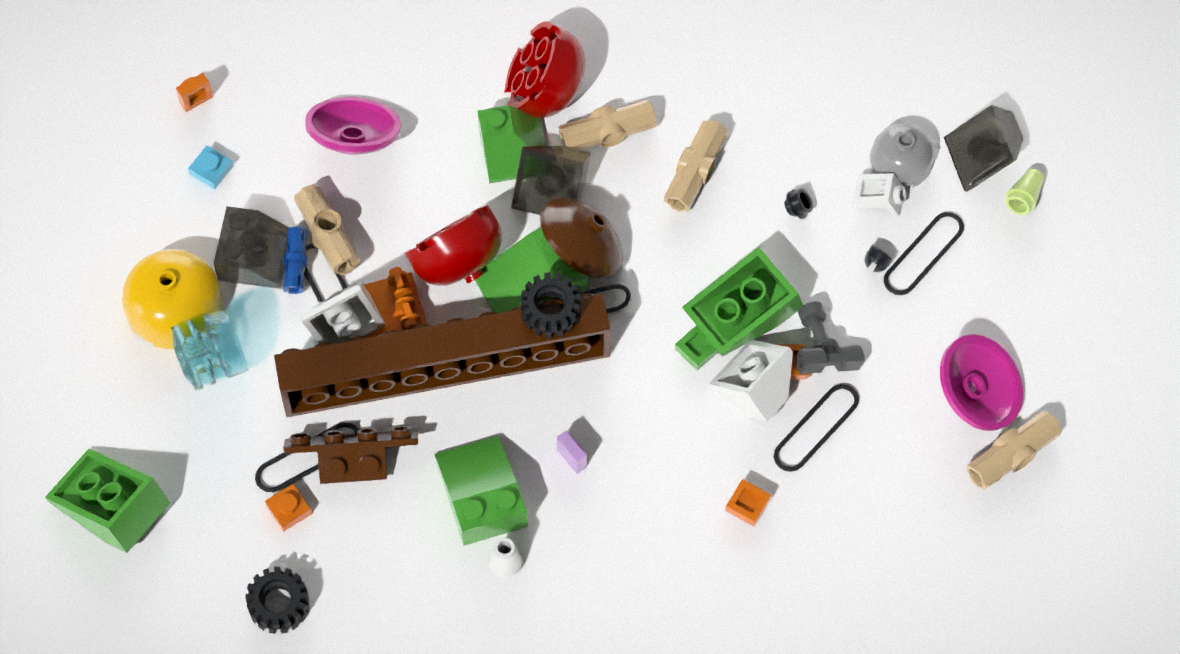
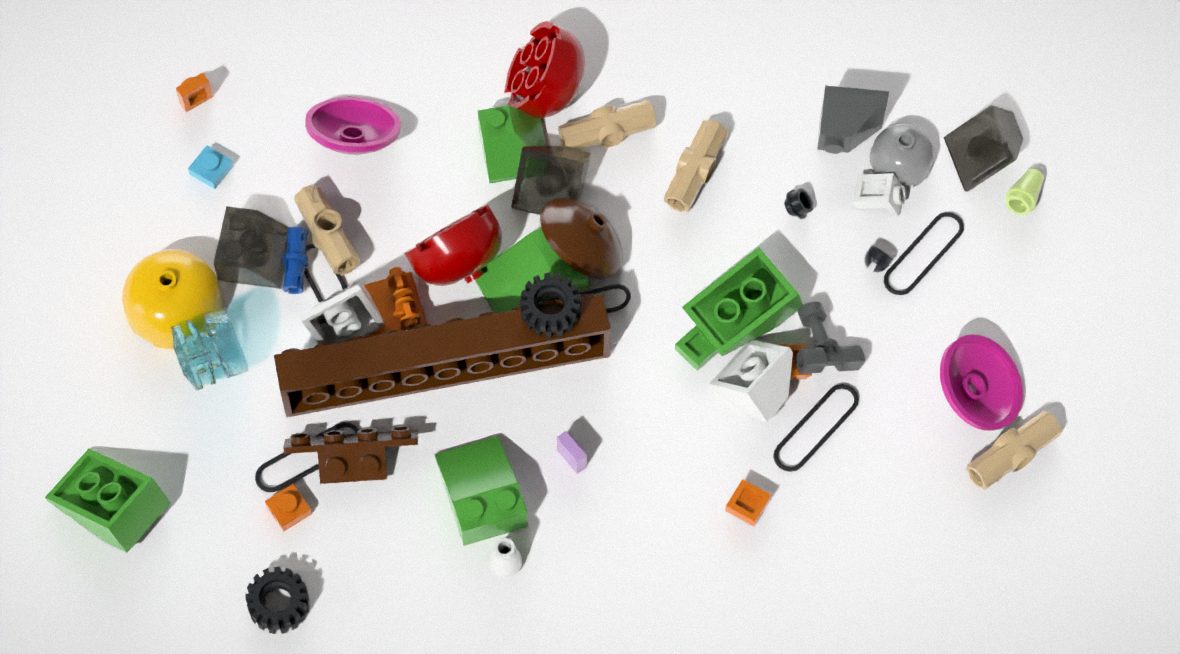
(849, 117): none -> dark grey slope

